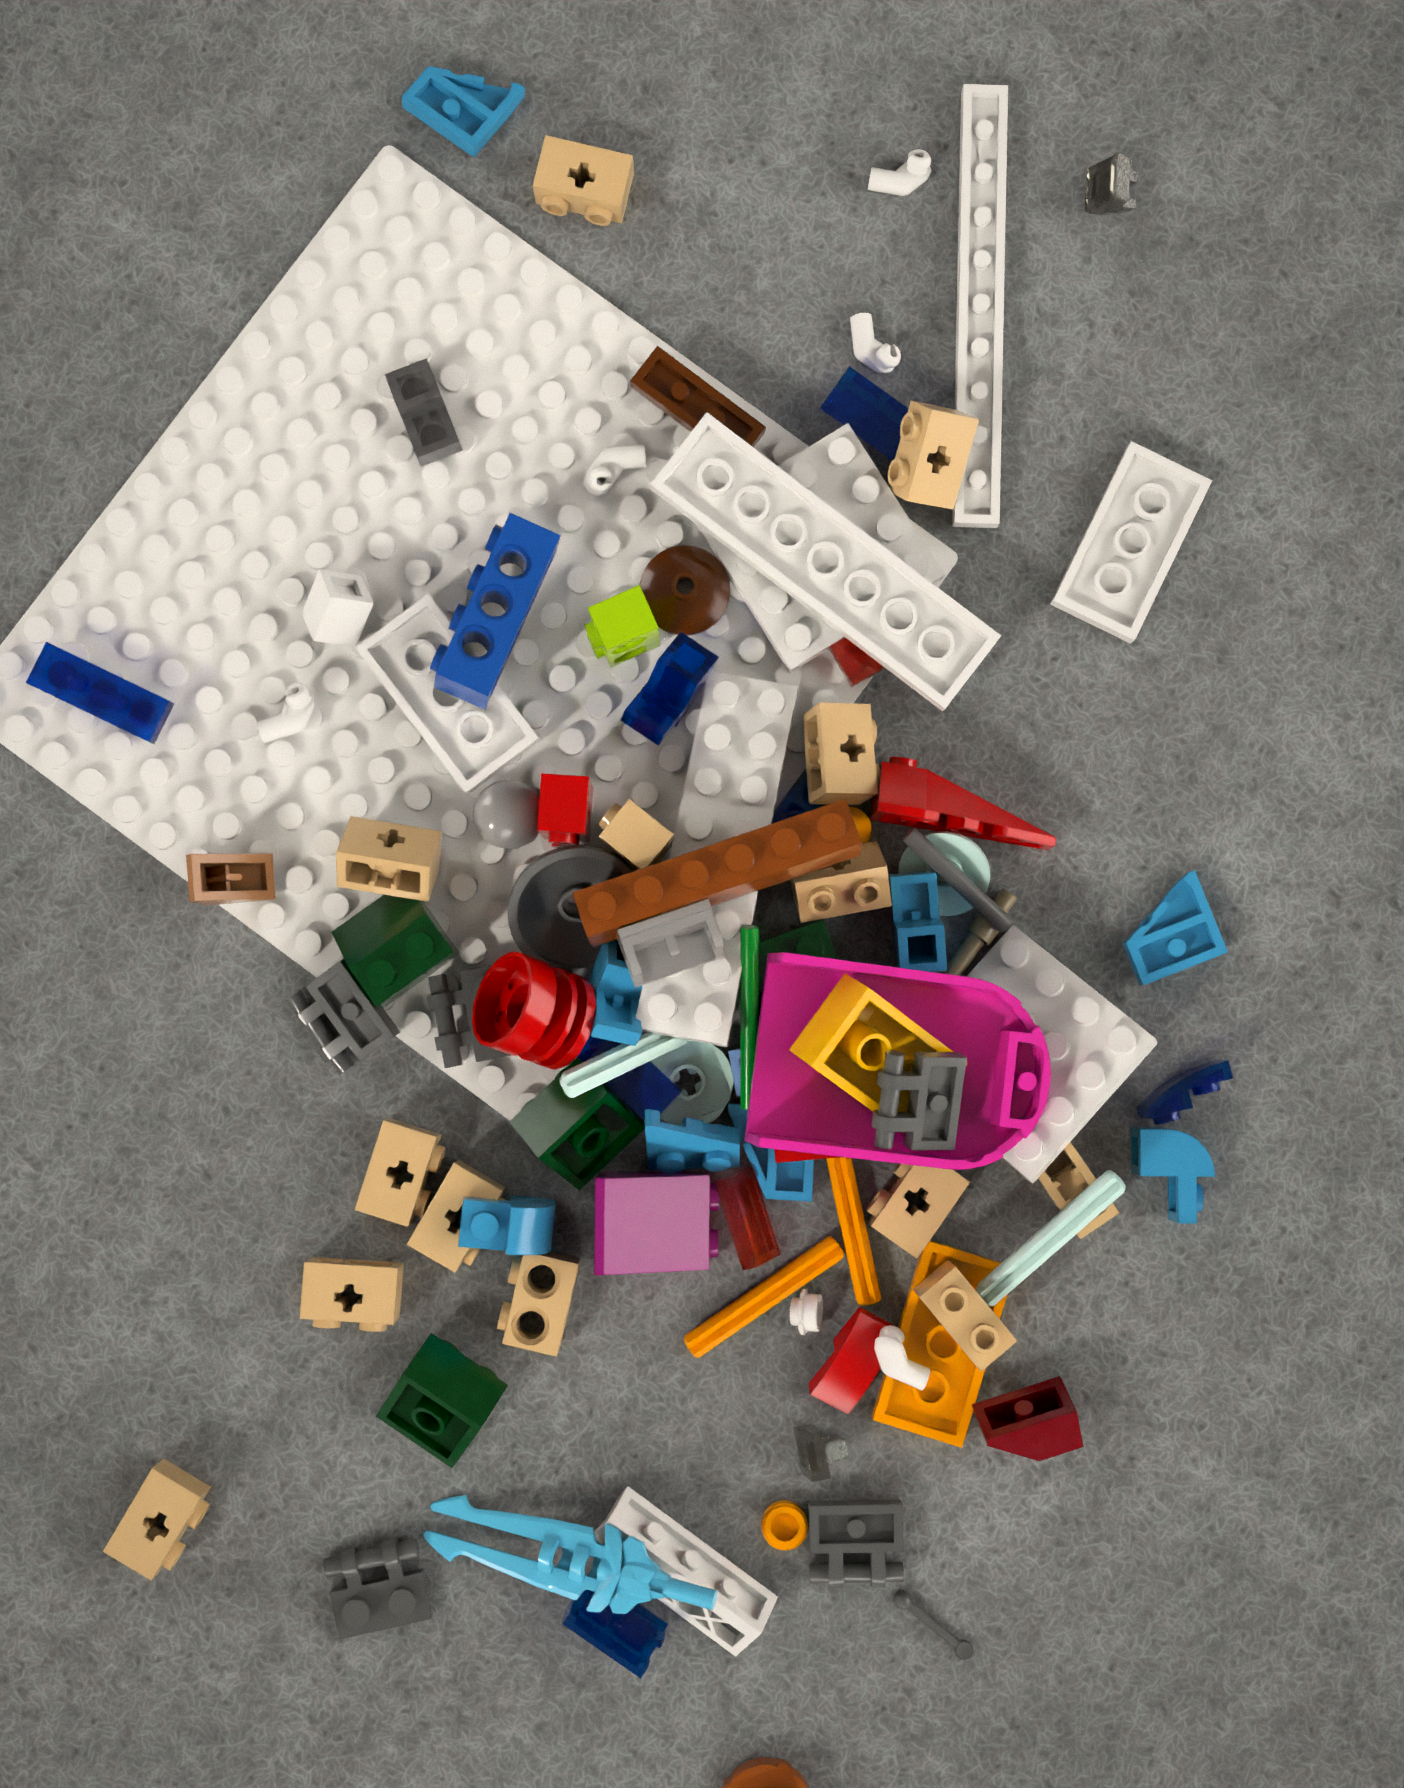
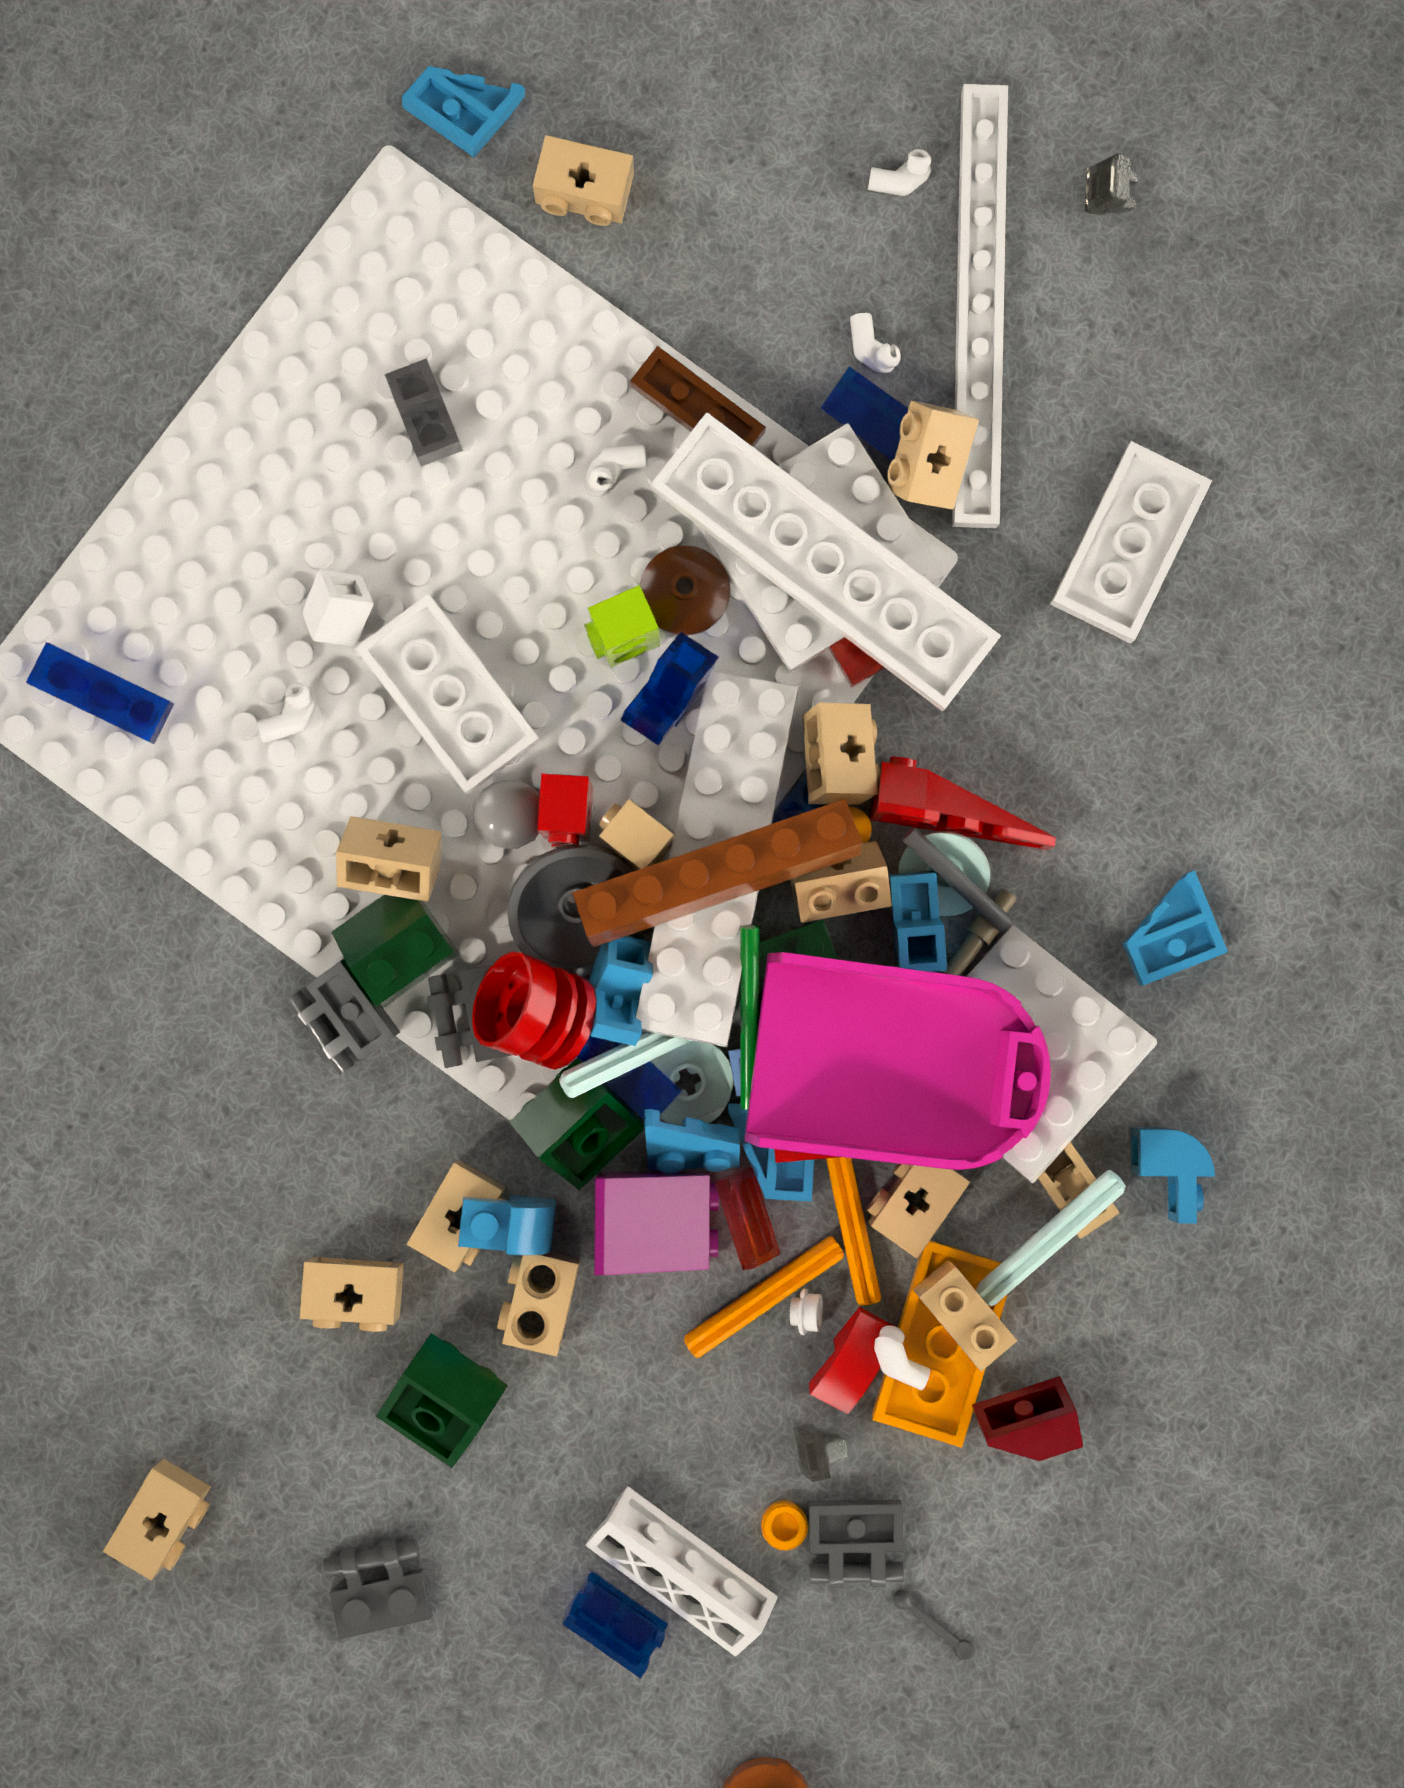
(230, 878): medium nougat slope -> none
(380, 1190): tan brick -> none
(533, 552): blue brick -> none
(620, 1569): medium azure sword -> none
(671, 943): light grey hinge -> none
(851, 1037): yellow slope -> none
(932, 1104): dark grey plate -> none
(1174, 1095): clear blue slope -> none

